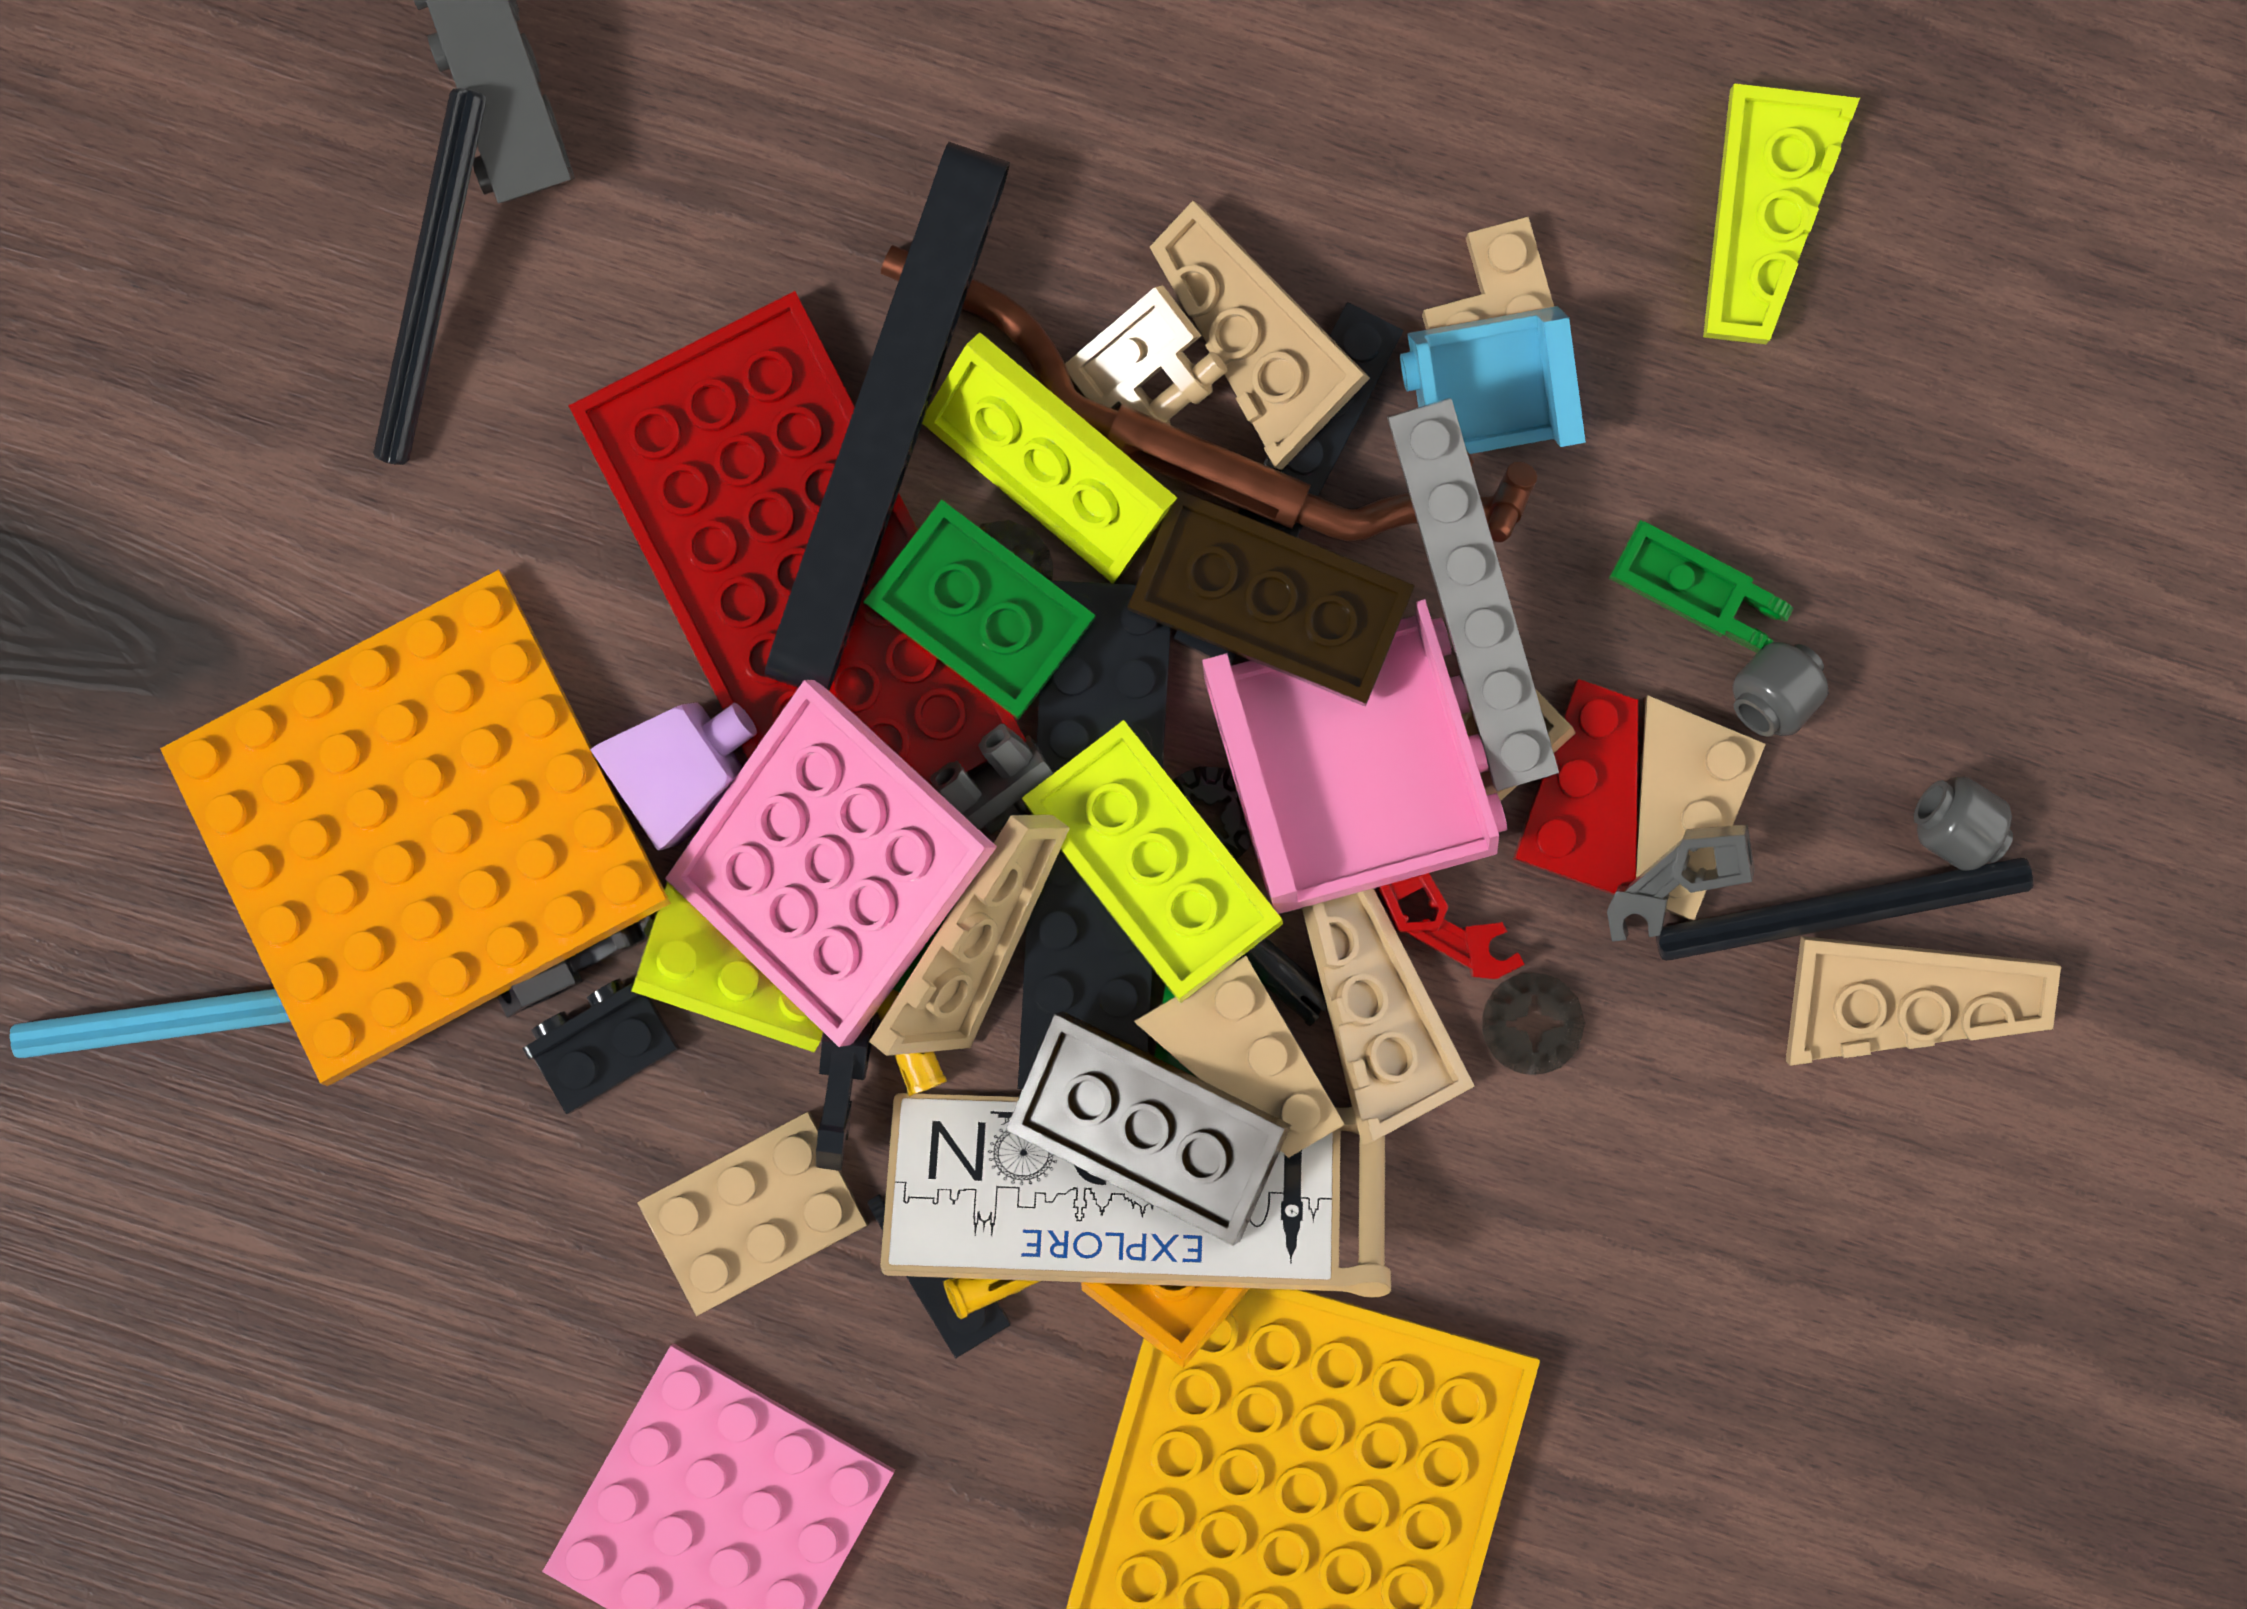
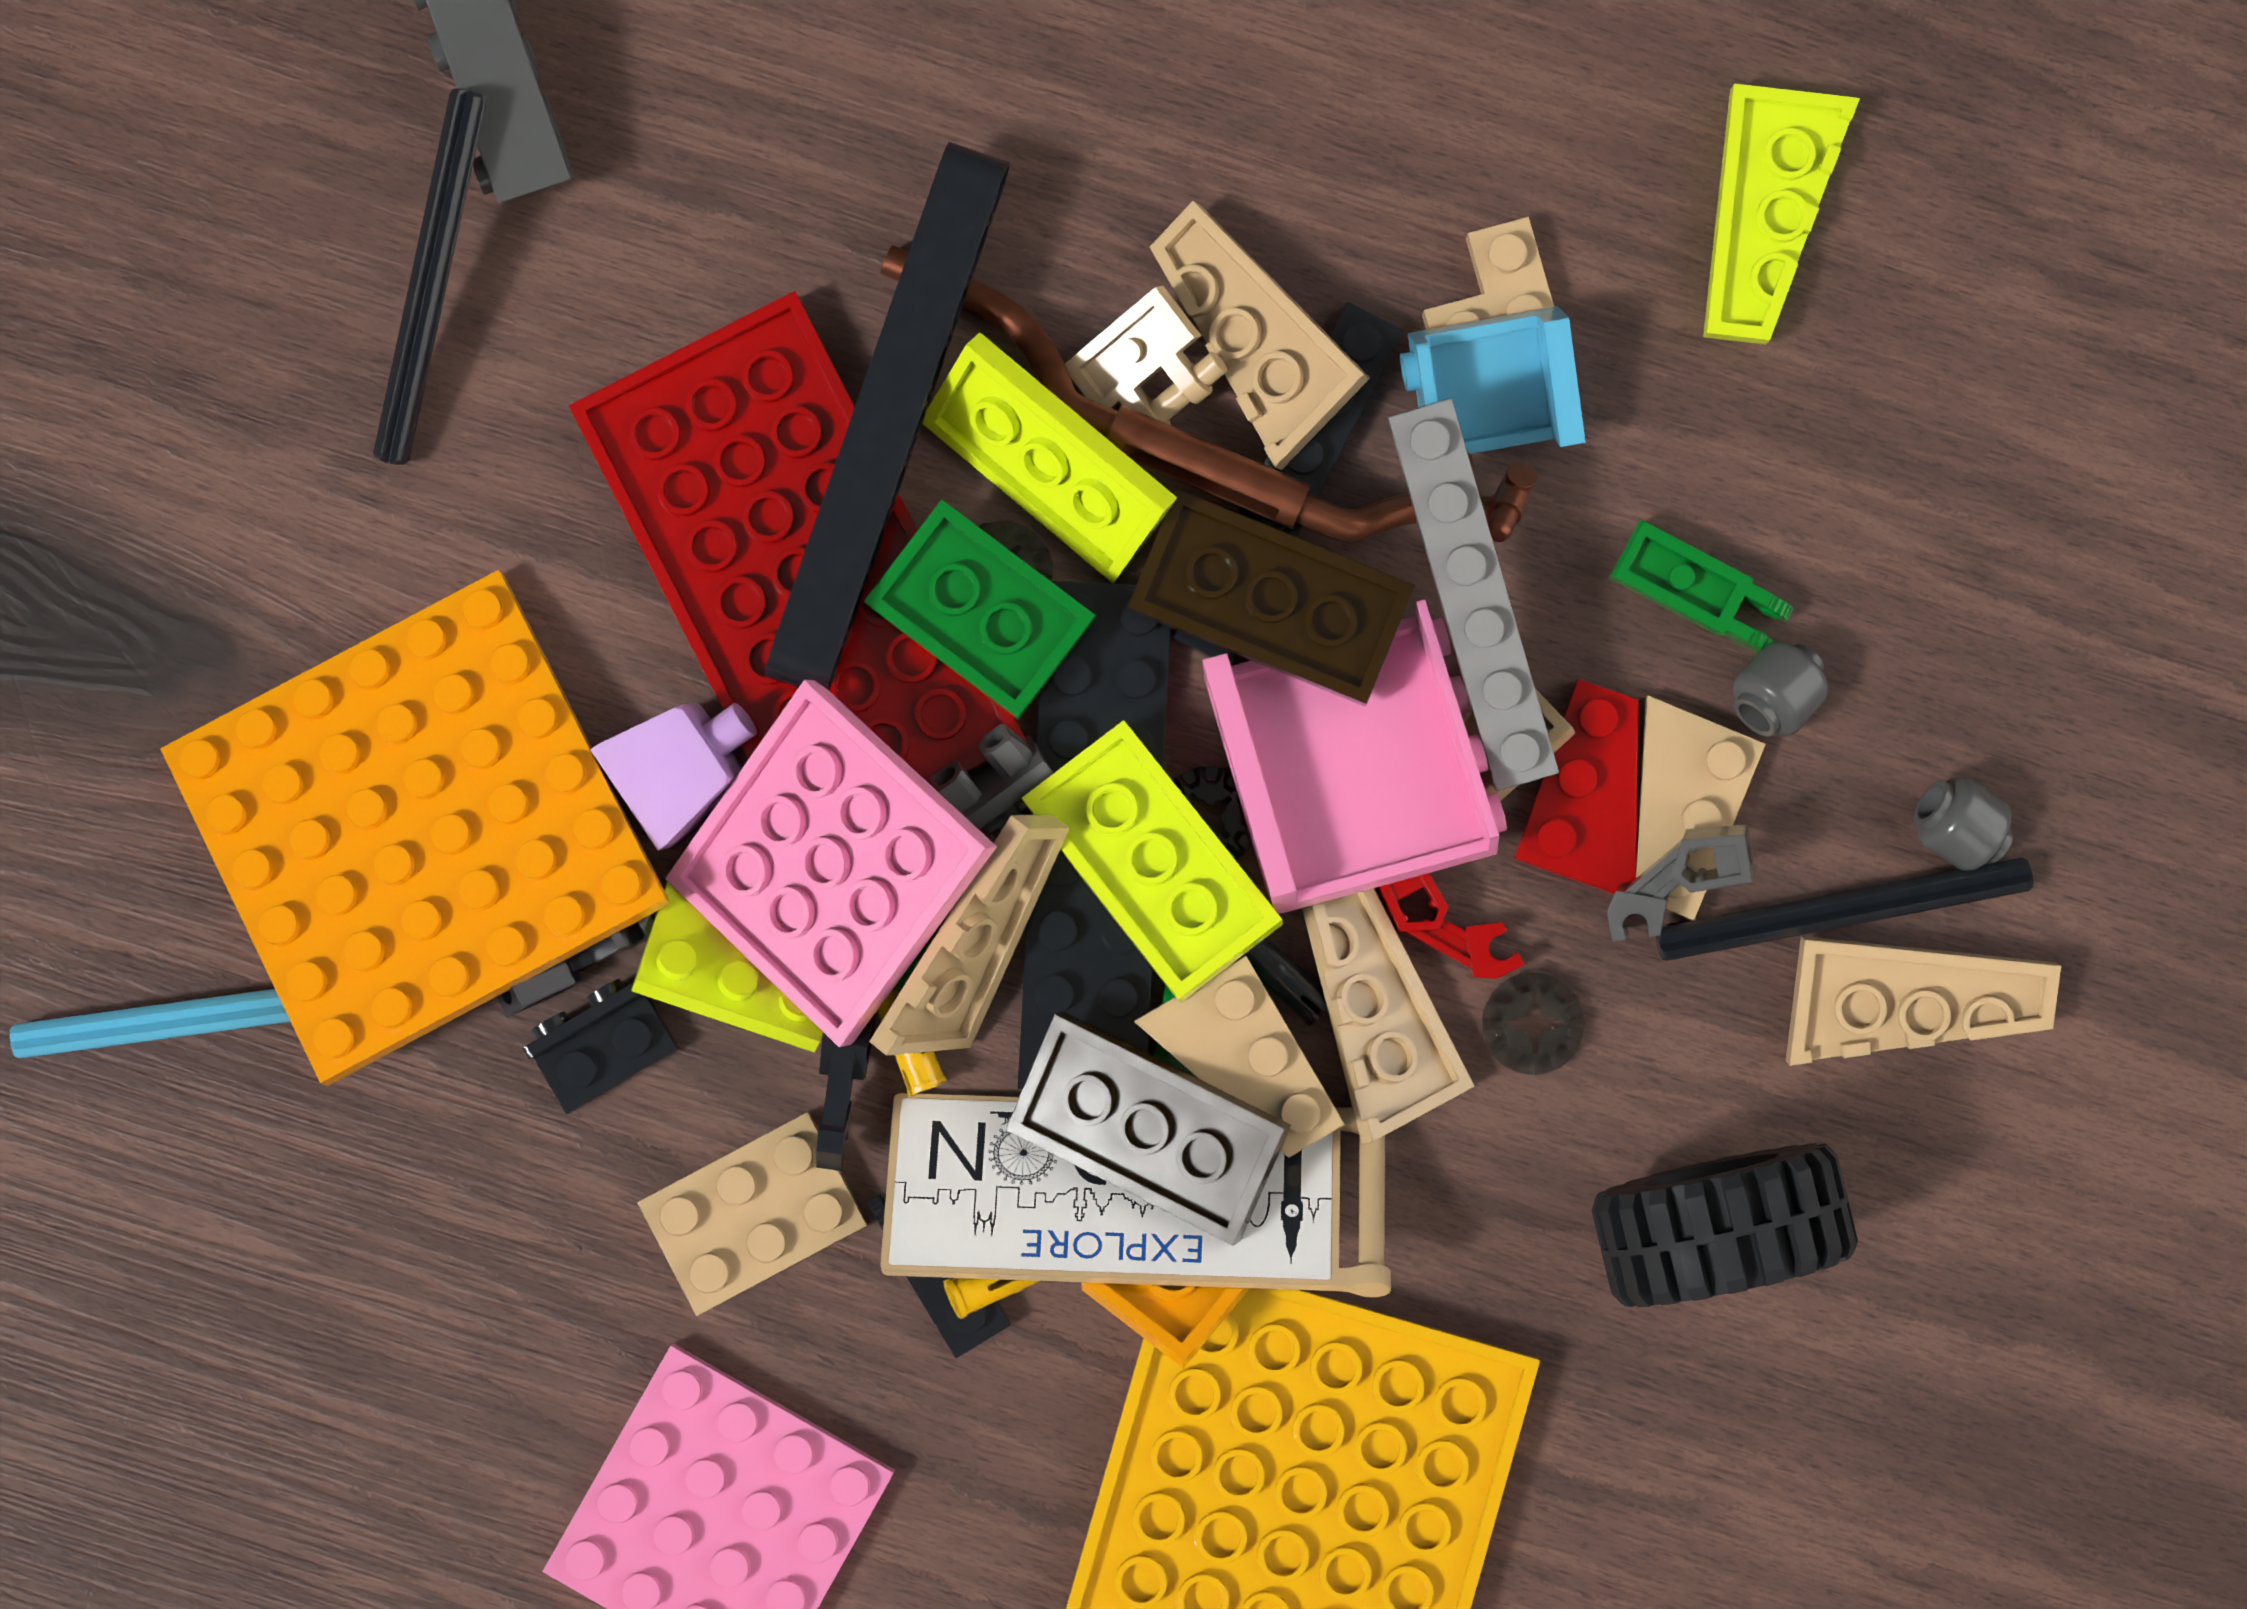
(1725, 1225): none -> black tyre

